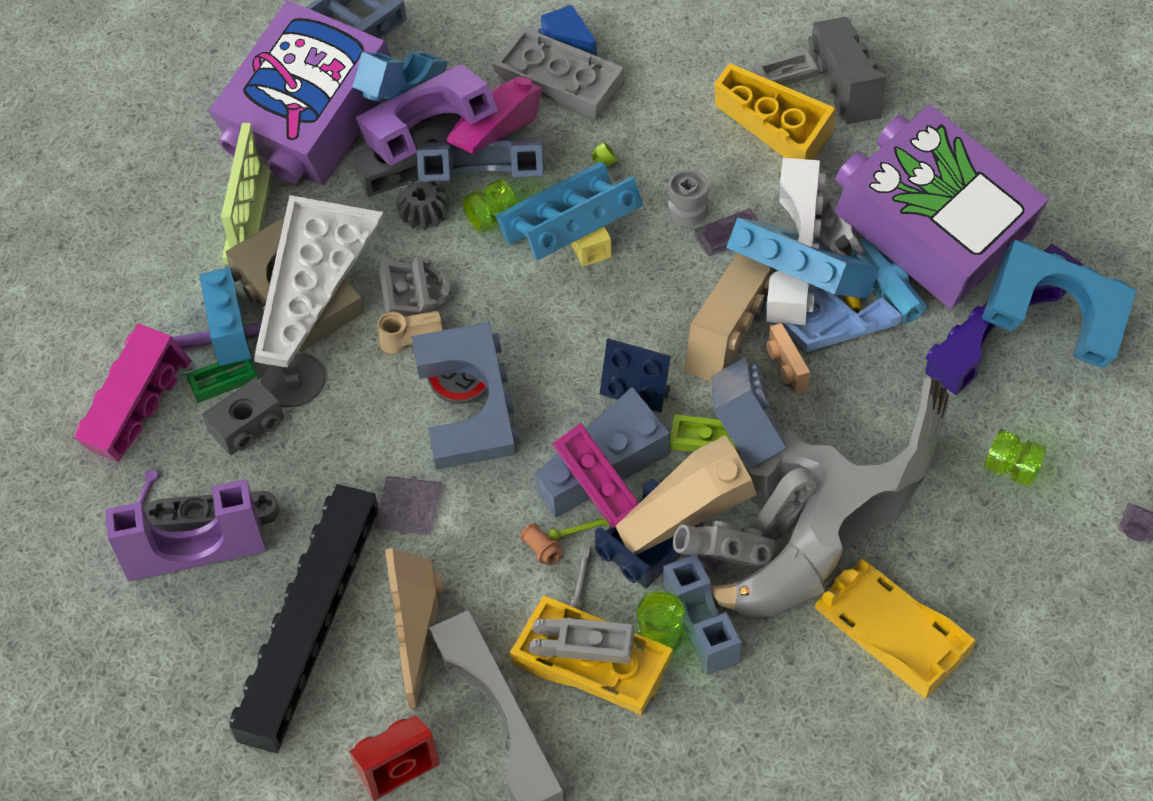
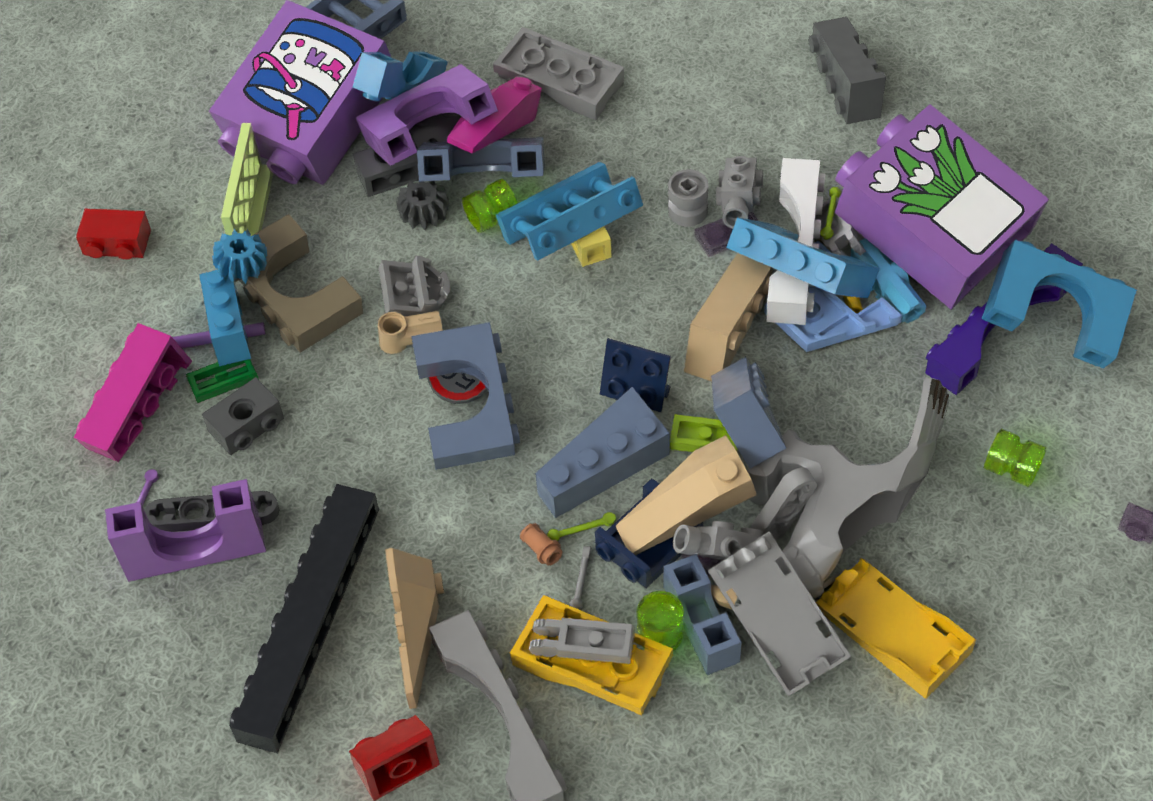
(113, 233): none -> red brick
(239, 256): none -> dark azure gear
(297, 382): dark grey piece -> none
(311, 262): white wing -> none
(408, 505): clear purple piece -> none
(568, 27): blue slope -> none
(595, 474): dark pink tile -> none
(604, 154): lime hinge -> none
(739, 188): none -> light grey brick
(775, 114): yellow wedge -> none
(779, 613): none -> light grey piece
(788, 73): light grey tile -> none
(792, 366): light nougat plate -> none
(827, 232): none -> lime hinge

